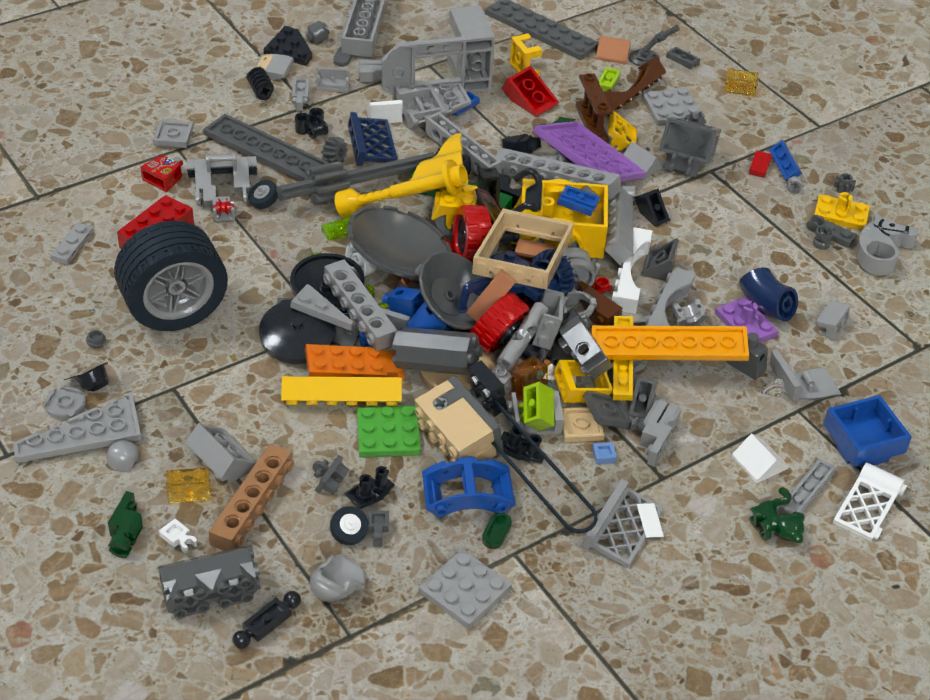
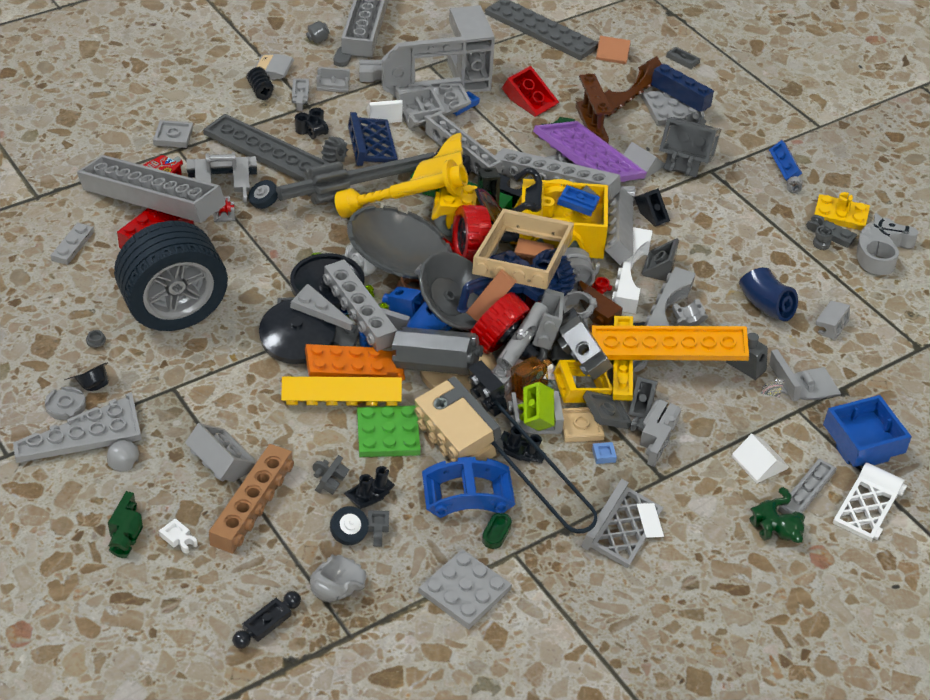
(152, 188): none -> light grey brick
(188, 485): clear yellow brick -> none
(219, 577): dark grey brick -> none
(290, 43): black plate -> none
(335, 229): clear neon green plate -> none
(521, 55): yellow panel -> none
(522, 143): black connector -> none
(609, 78): lime plate -> none
(623, 126): yellow piece -> none
(645, 53): dark grey dish -> none
(682, 87): none -> dark blue brick
(741, 82): clear yellow brick -> none
(745, 313): medium lavender plate -> none
(760, 164): red tile -> none
(844, 183): dark grey gear -> none

